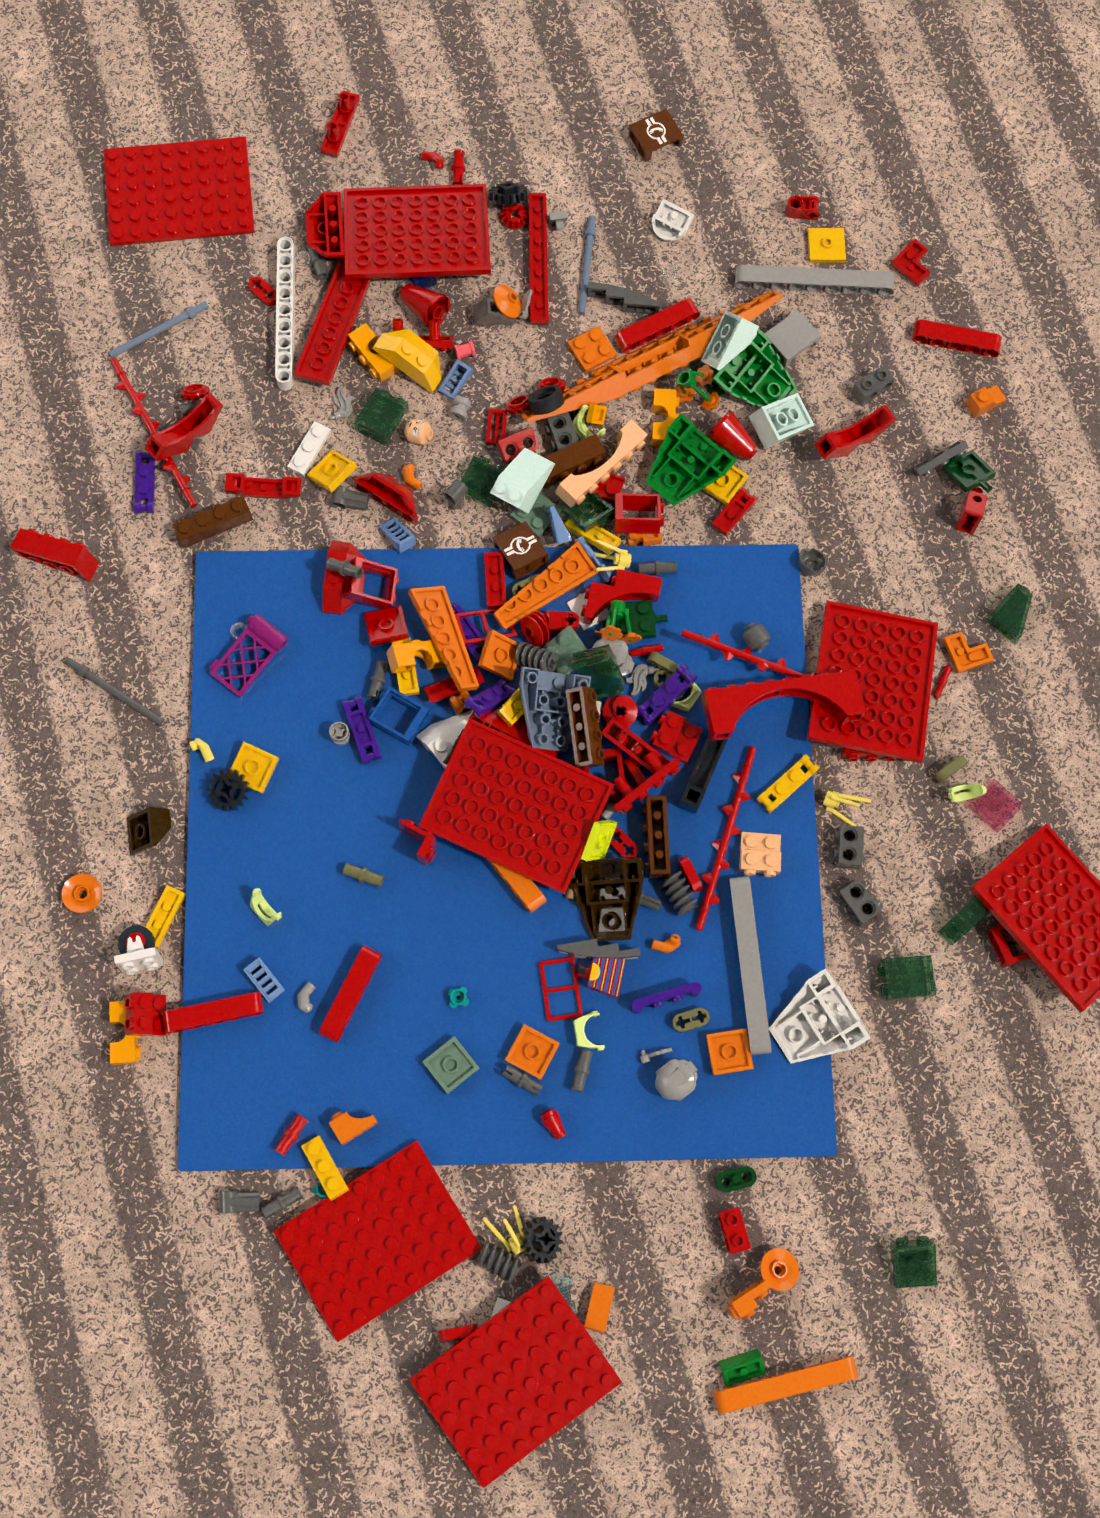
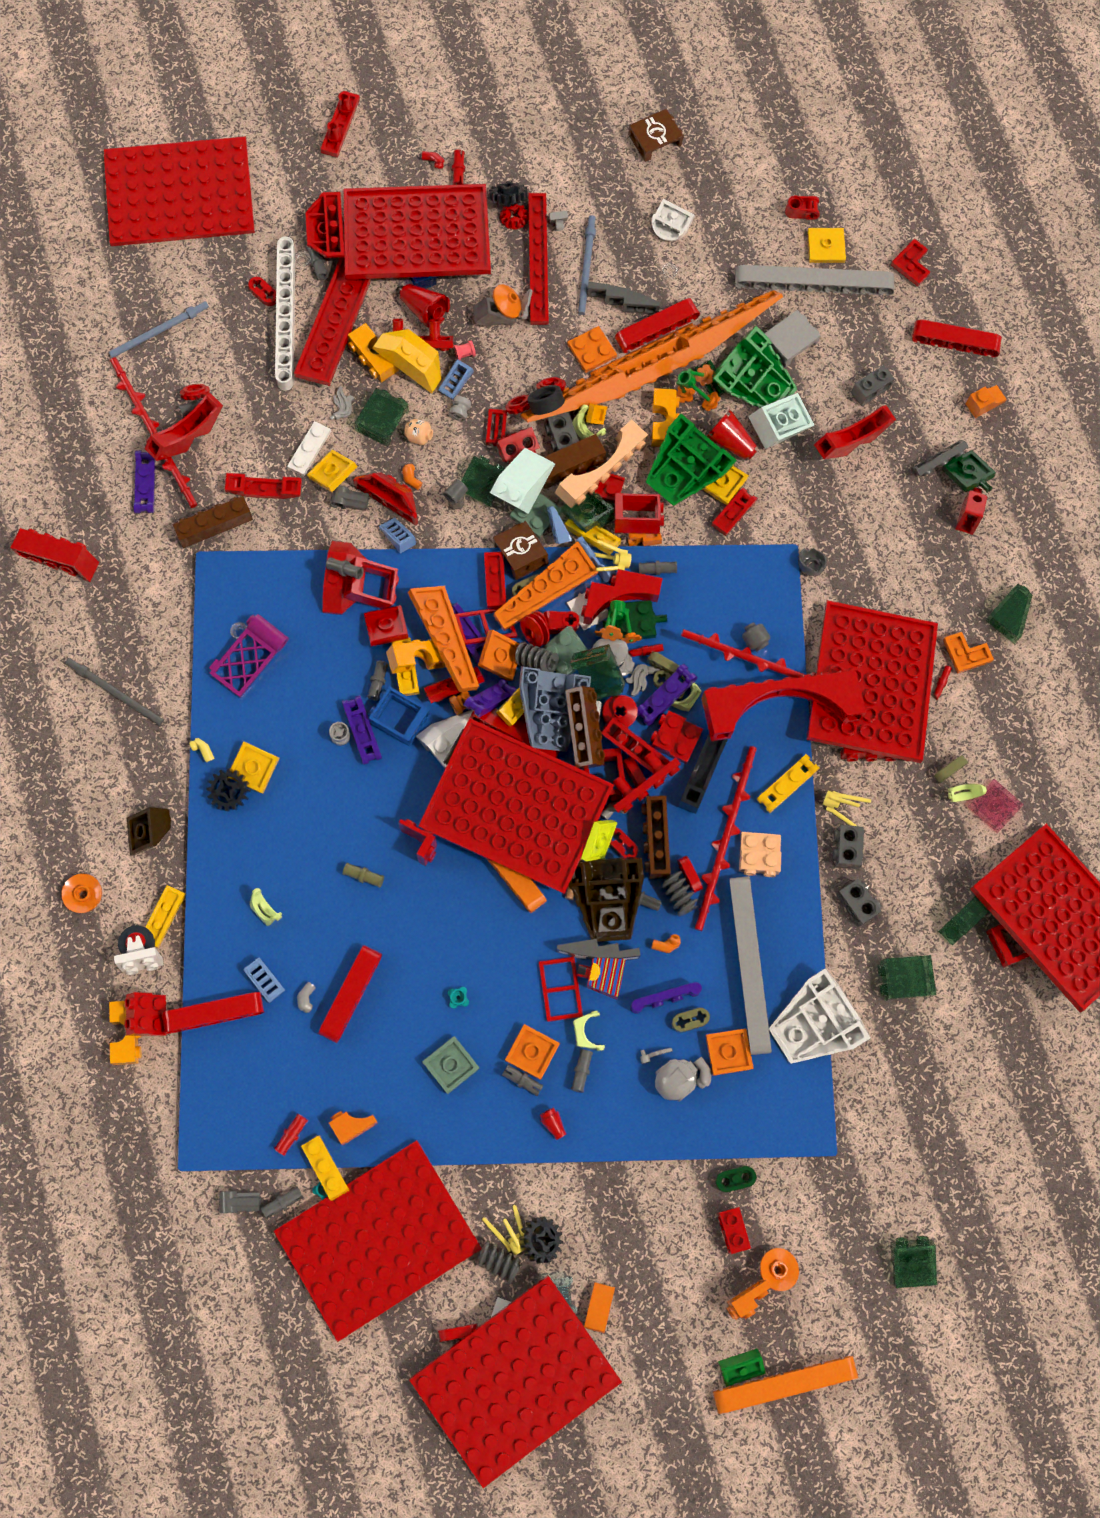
(705, 1073): none -> light grey arm
(729, 339): light aqua slope -> none

